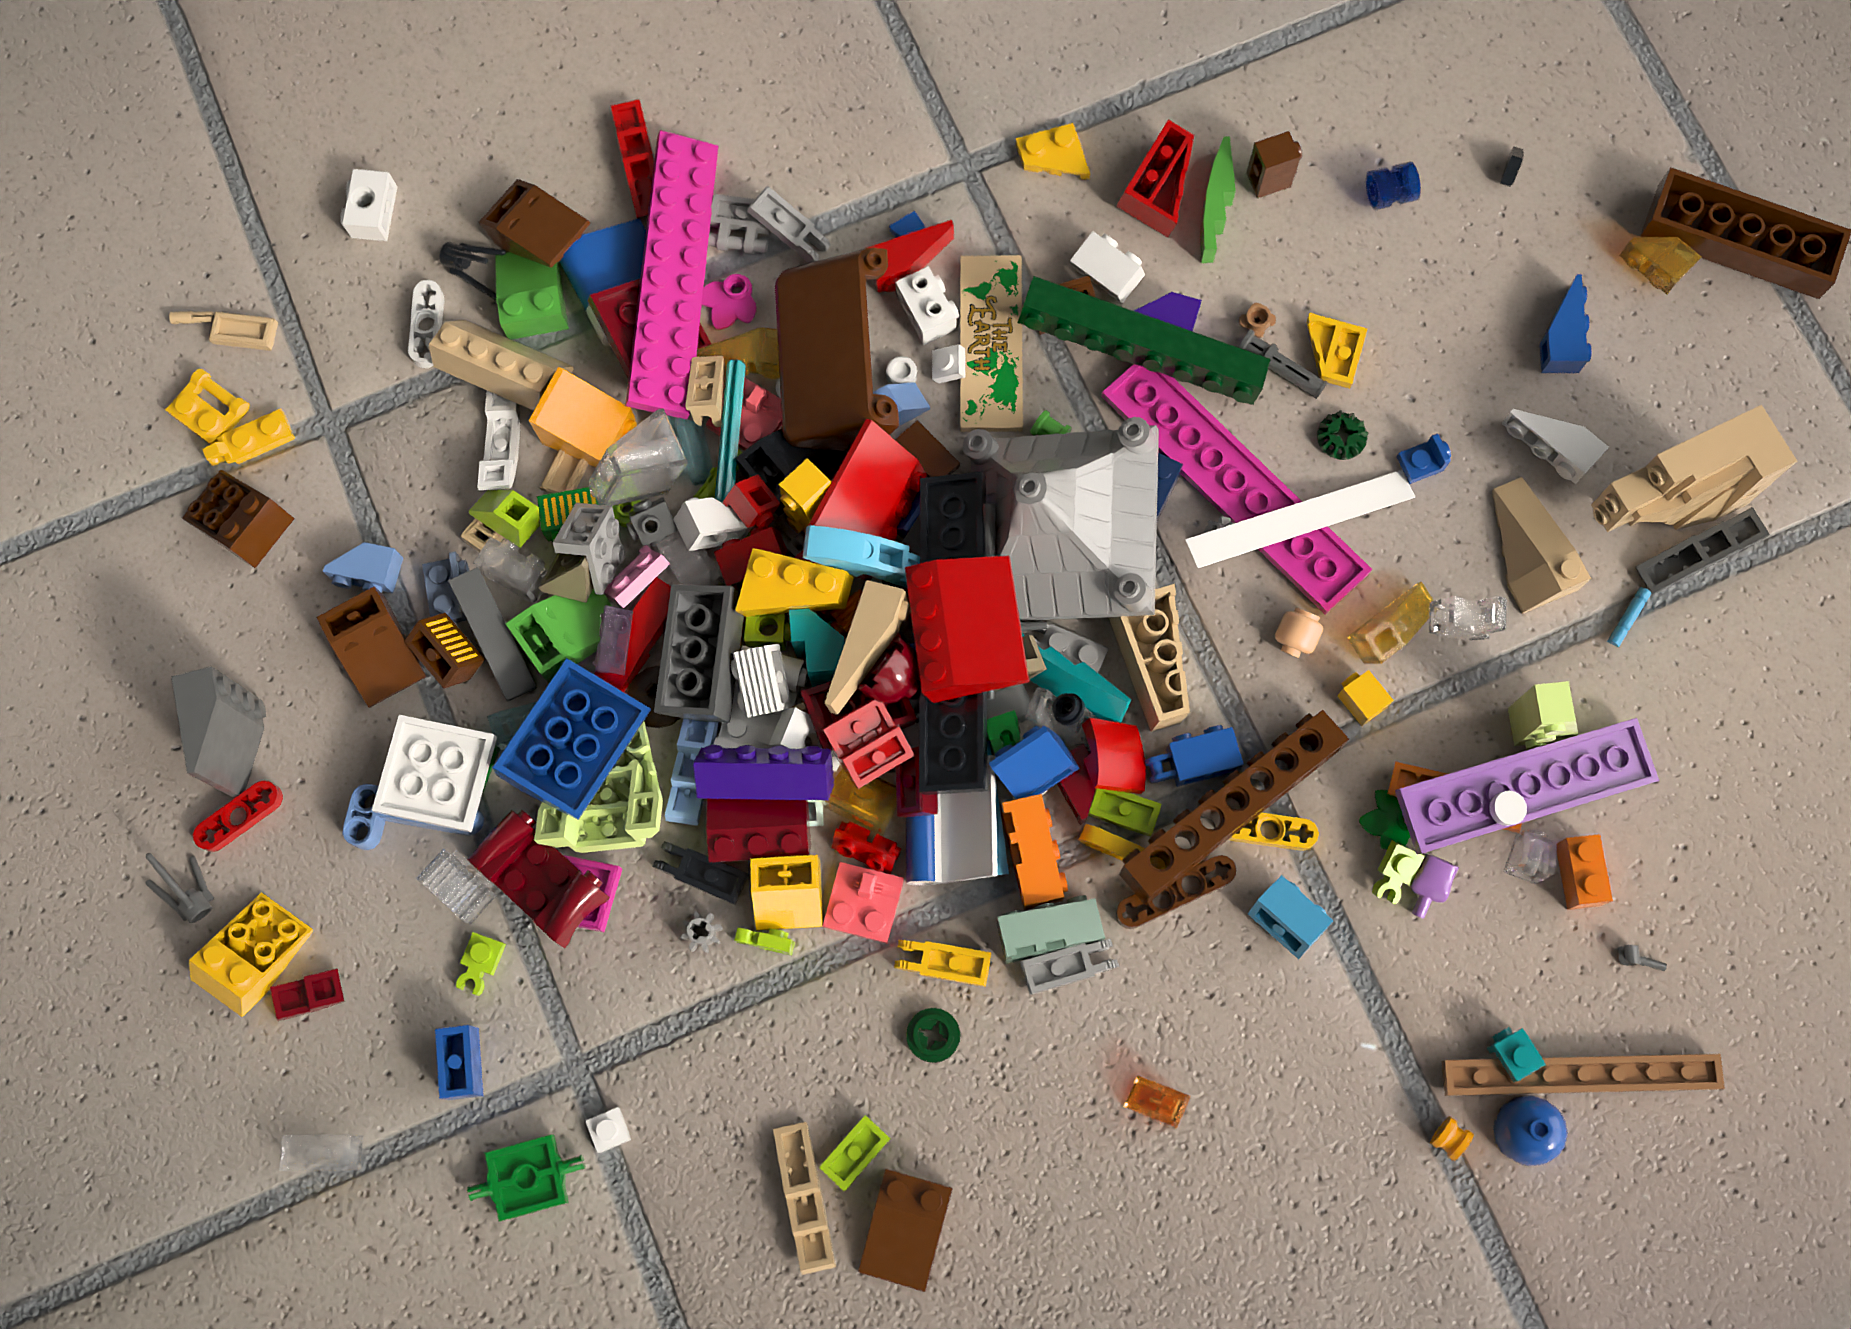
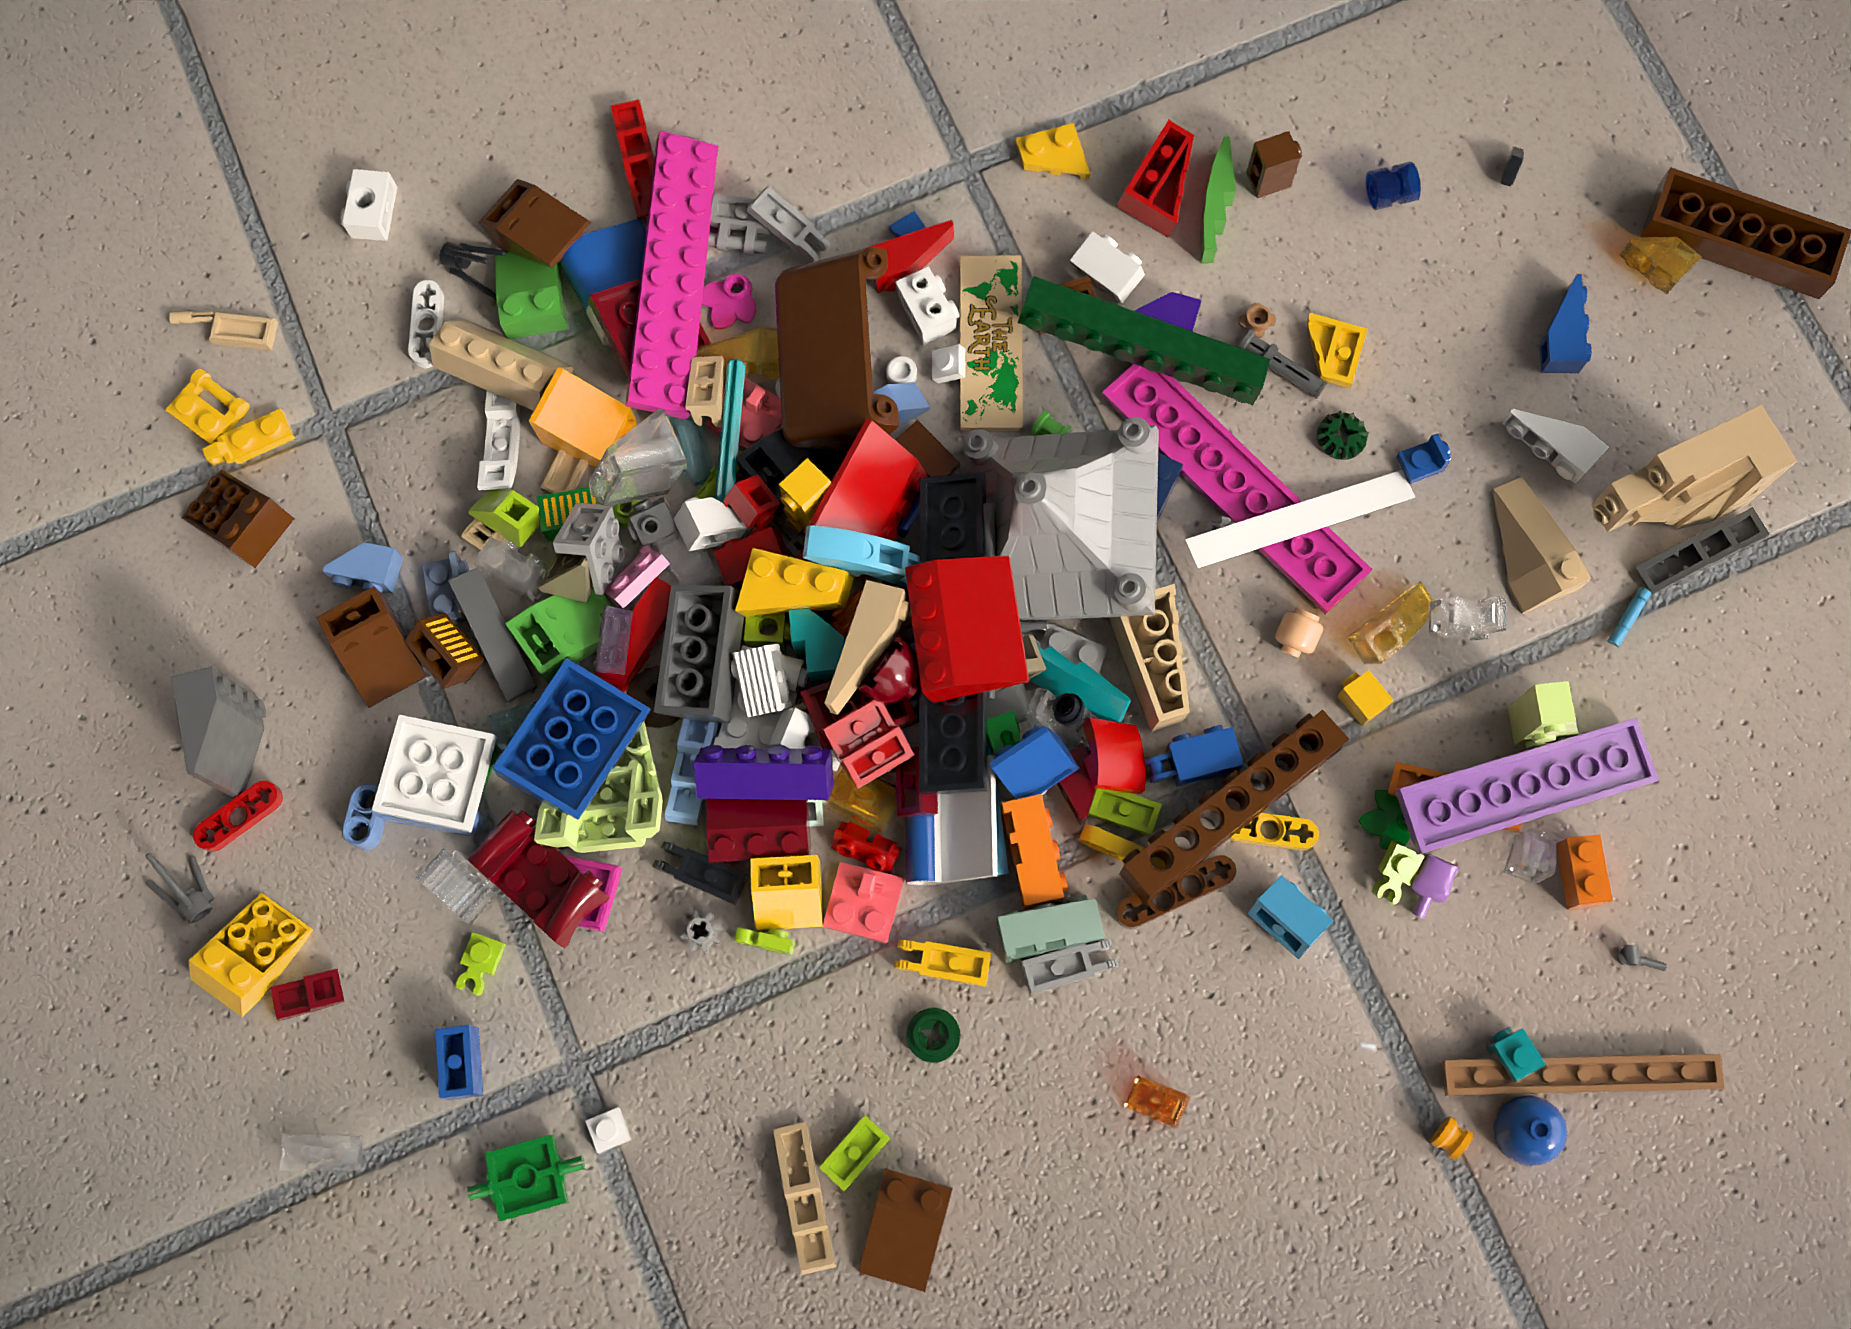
(1508, 808): white tile -> none

